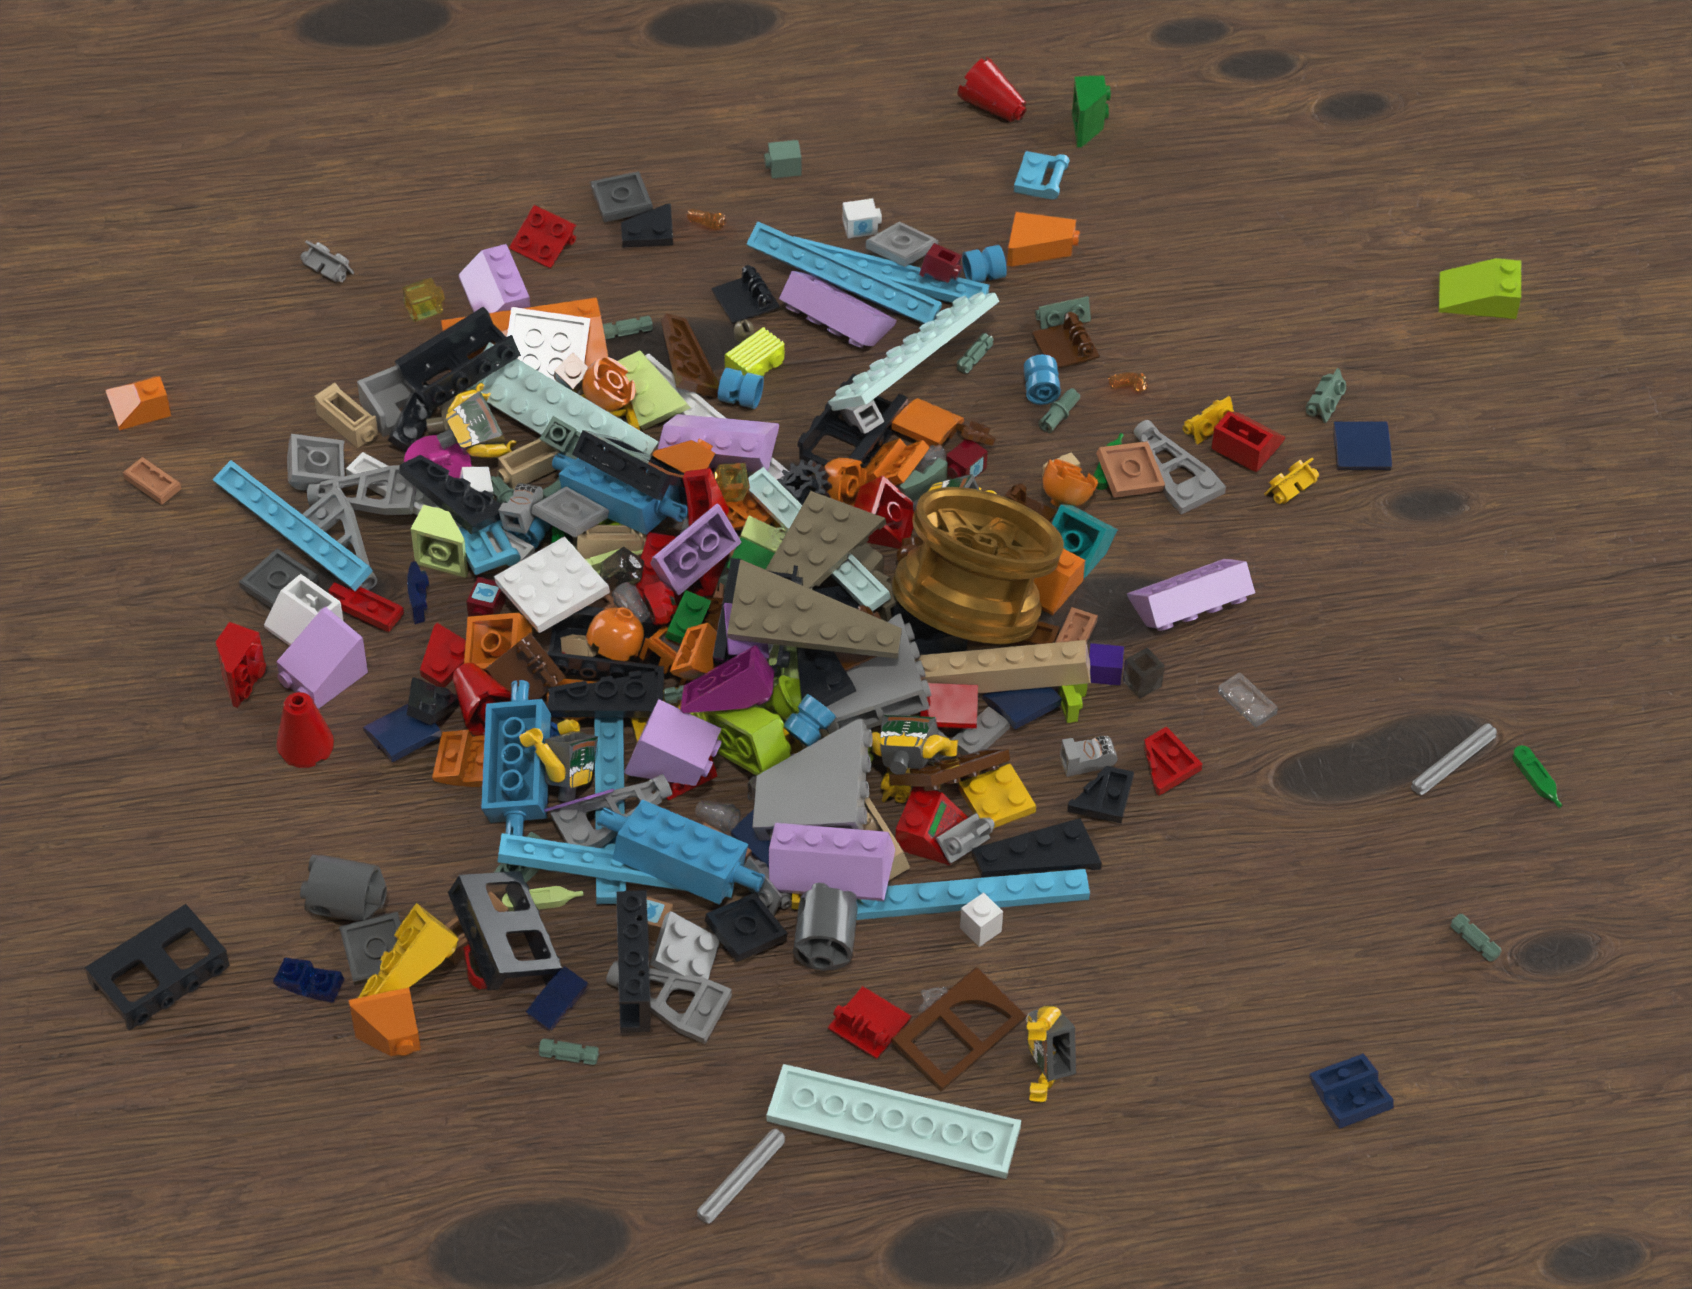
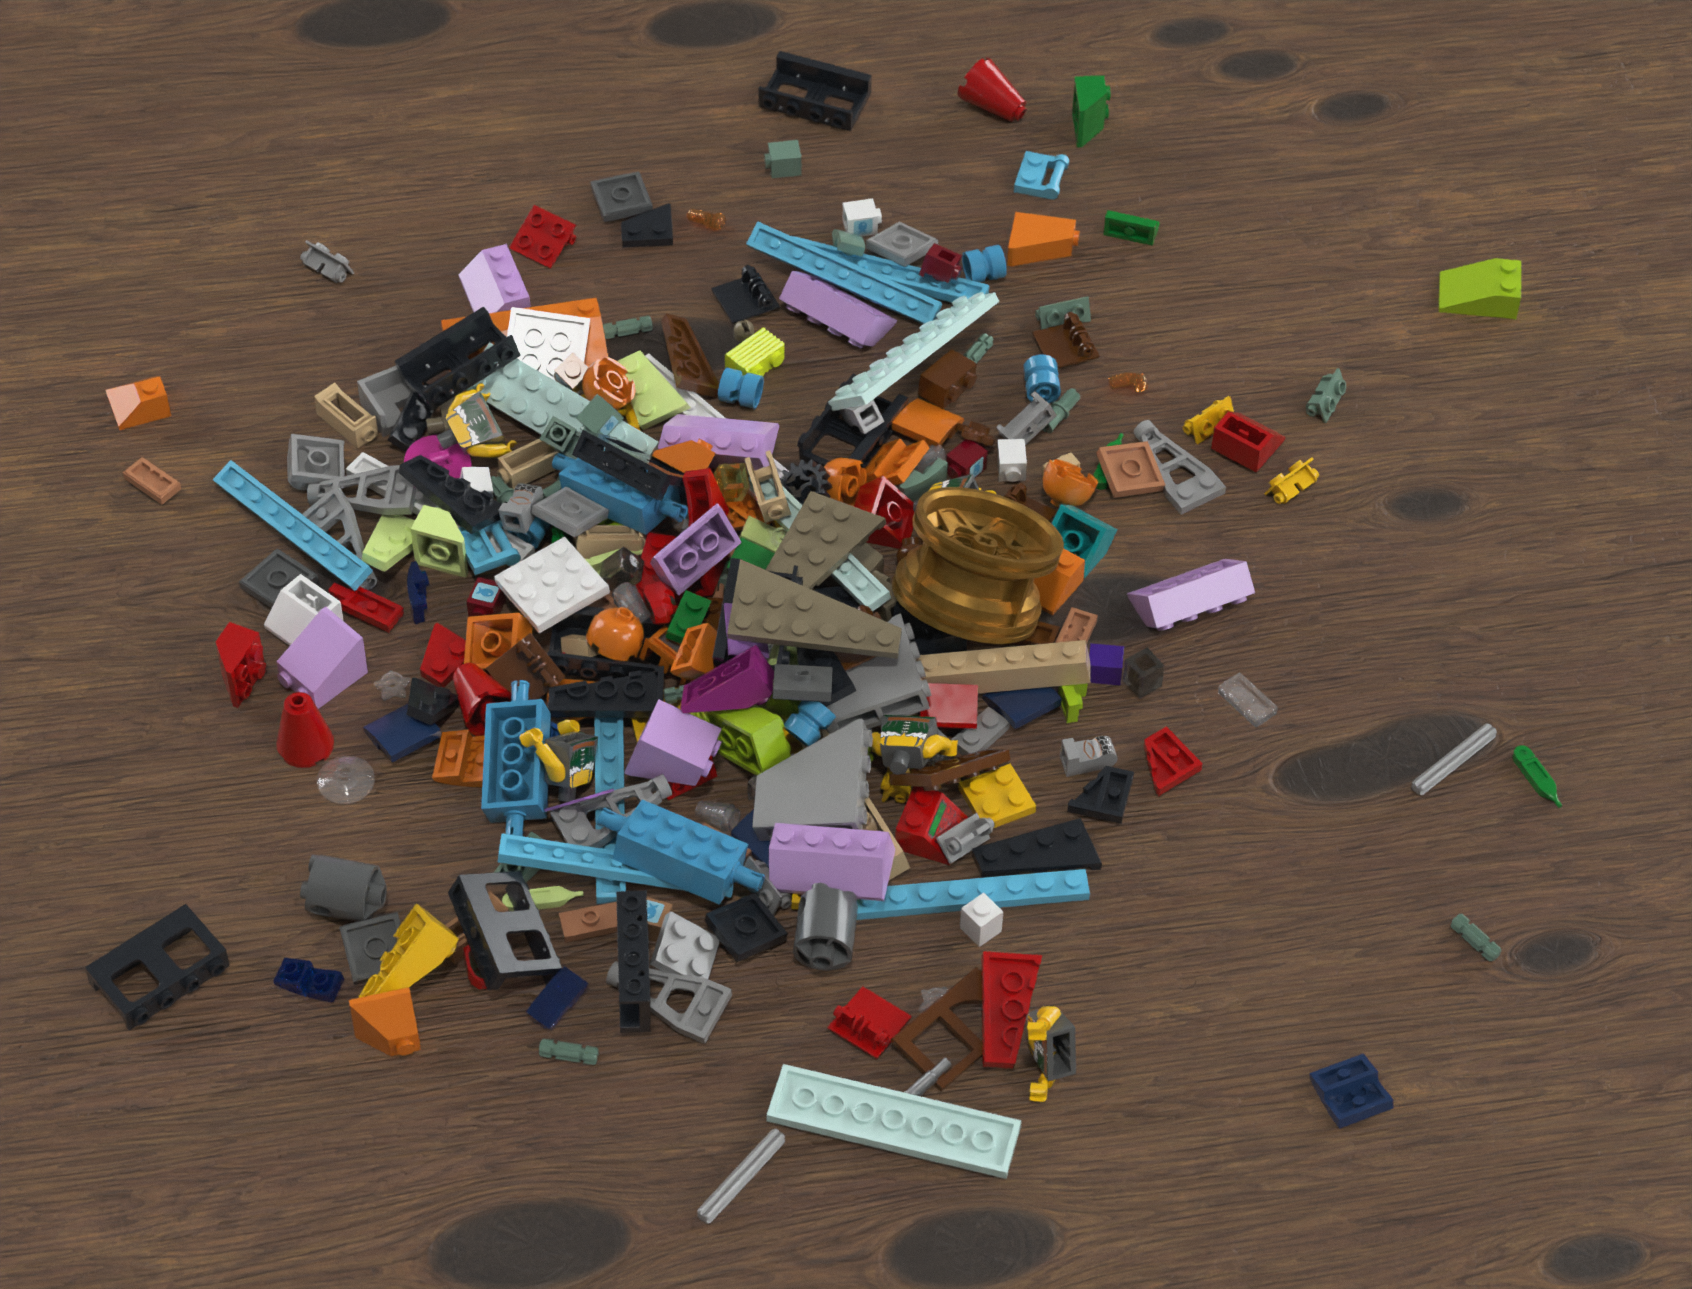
(349, 787): none -> clear dish
(389, 542): none -> yellowish green wing
(389, 679): none -> clear plate
(423, 299): clear yellow brick -> none
(589, 922): none -> nougat plate
(599, 416): none -> sand green brick
(773, 508): none -> tan window
(802, 683): none -> dark grey plate
(820, 82): none -> black window
(848, 242): none -> sand green slope
(929, 1078): none -> flat silver pin
(947, 379): none -> reddish brown brick
(1006, 999): none -> red wing
(1011, 460): none -> white brick
(1029, 420): none -> light grey hinge
(1130, 227): none -> green panel
(1362, 445): dark blue slope -> none

